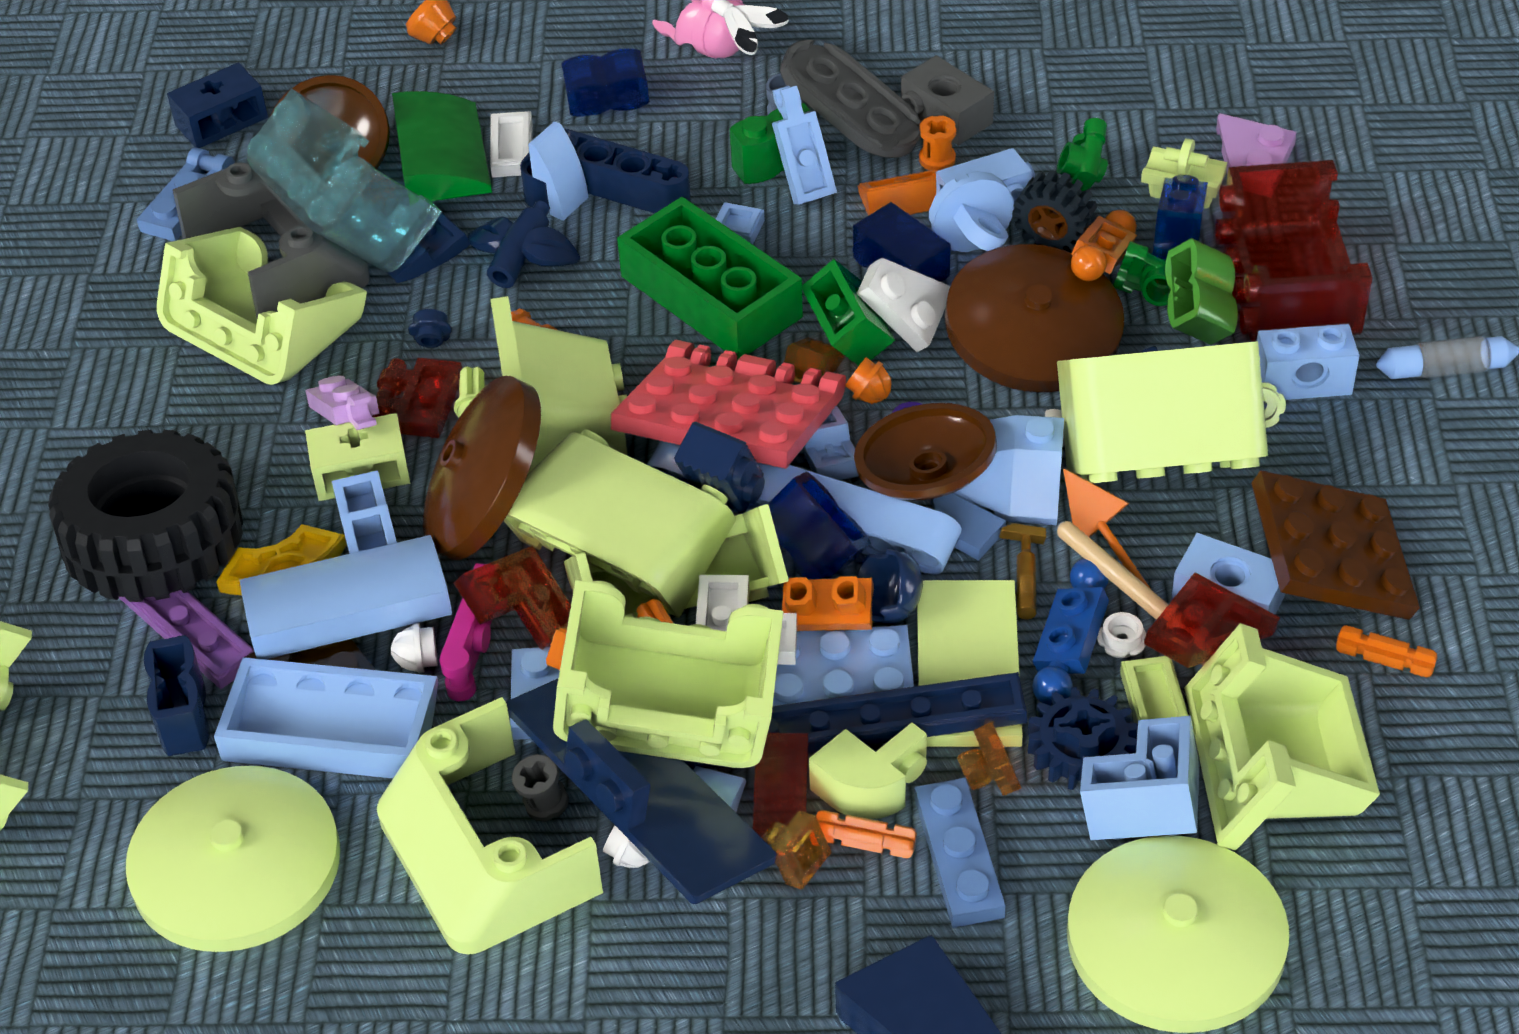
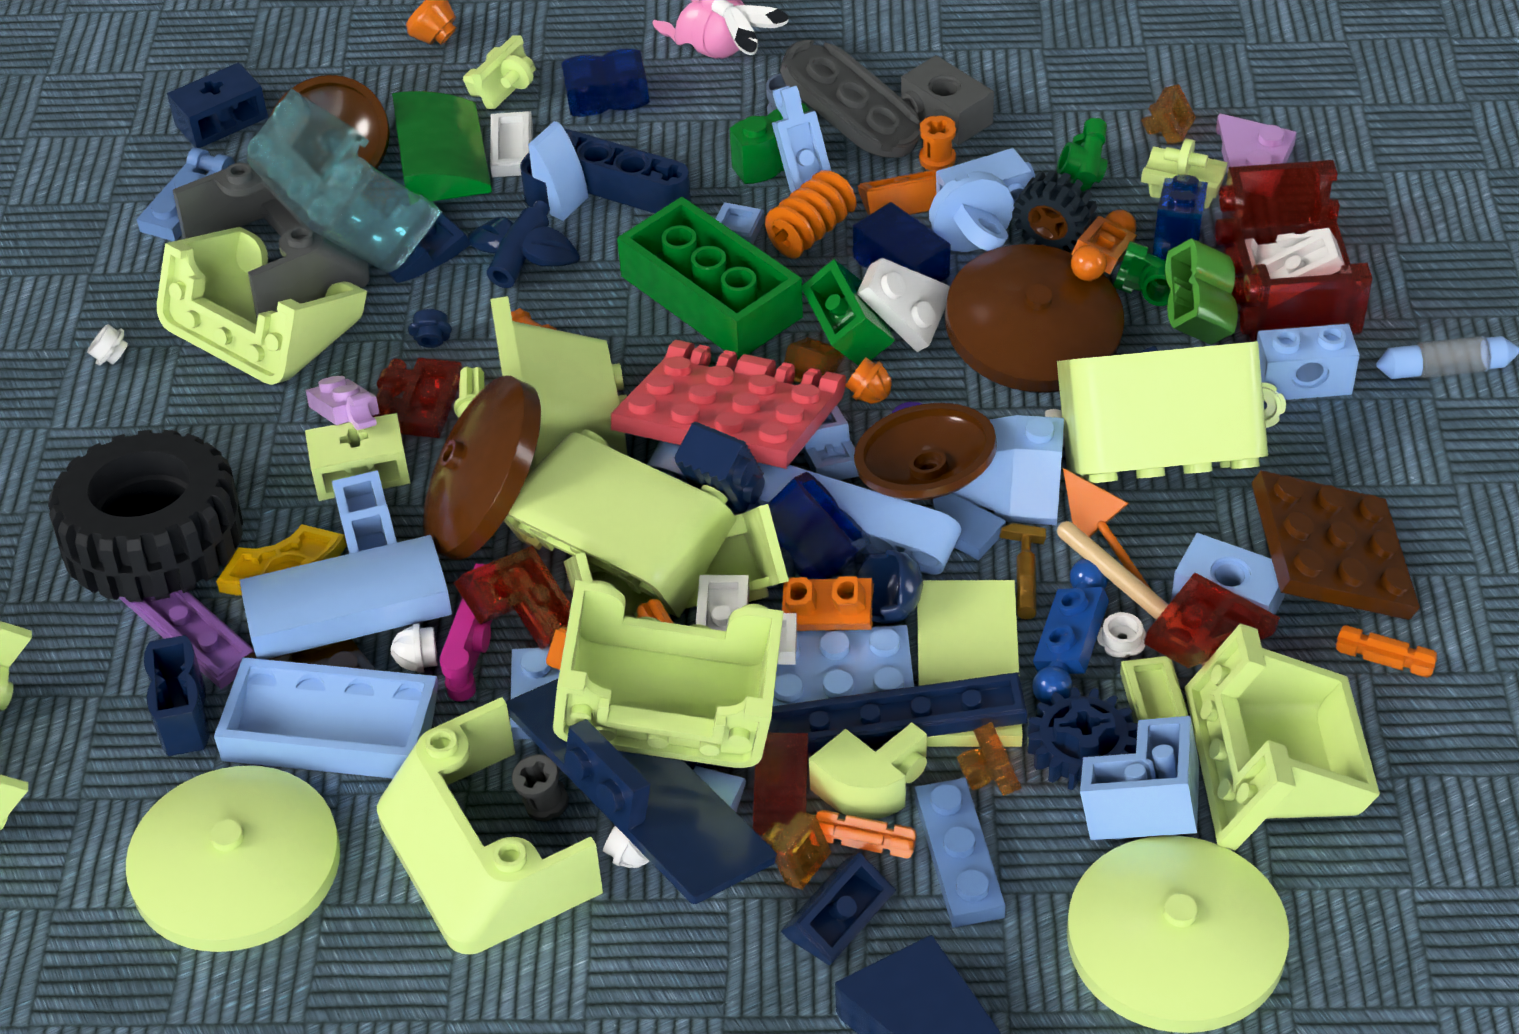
(108, 345): none -> white plate
(501, 73): none -> yellowish green hips
(809, 213): none -> orange piece
(839, 909): none -> dark blue slope
(1170, 115): none -> clear orange tile
(1298, 254): none -> white wing

